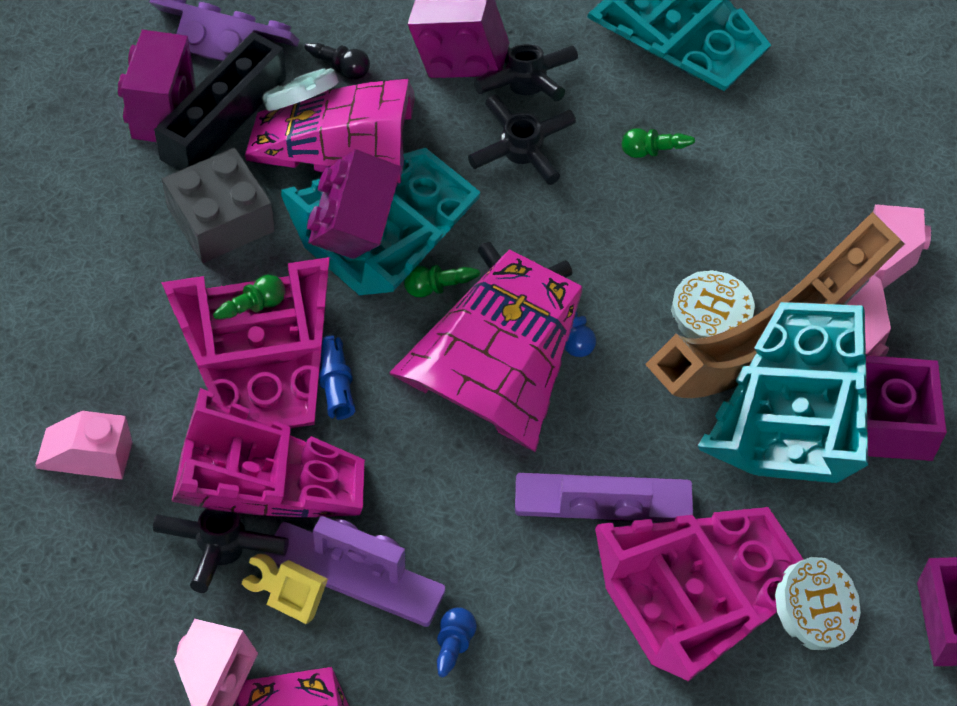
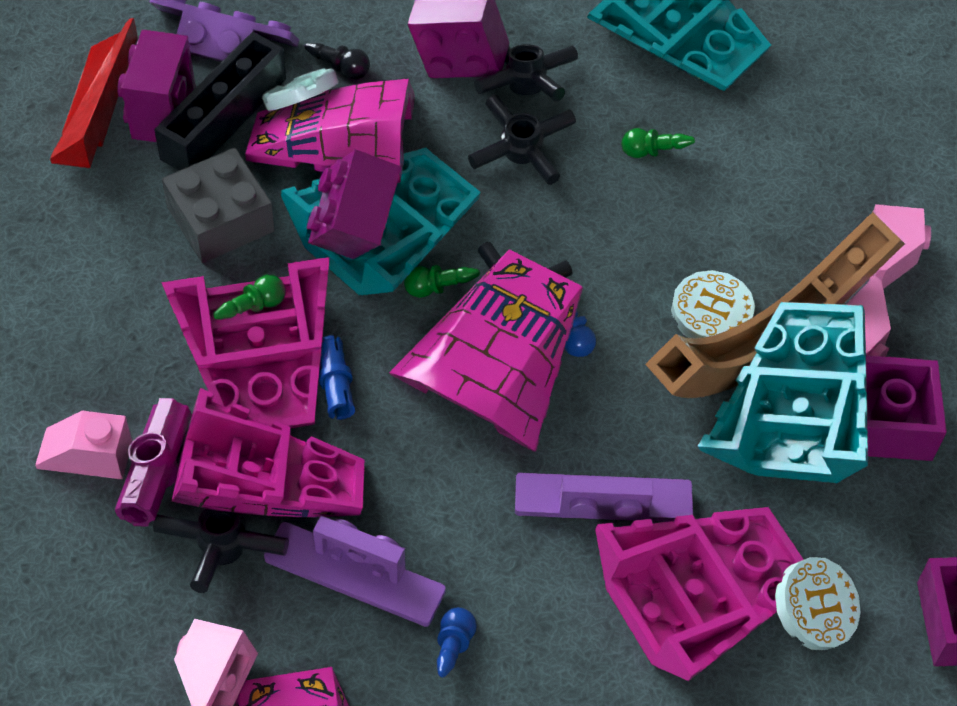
(95, 99): none -> red wedge
(153, 462): none -> magenta piece
(291, 587): light yellow plate -> none

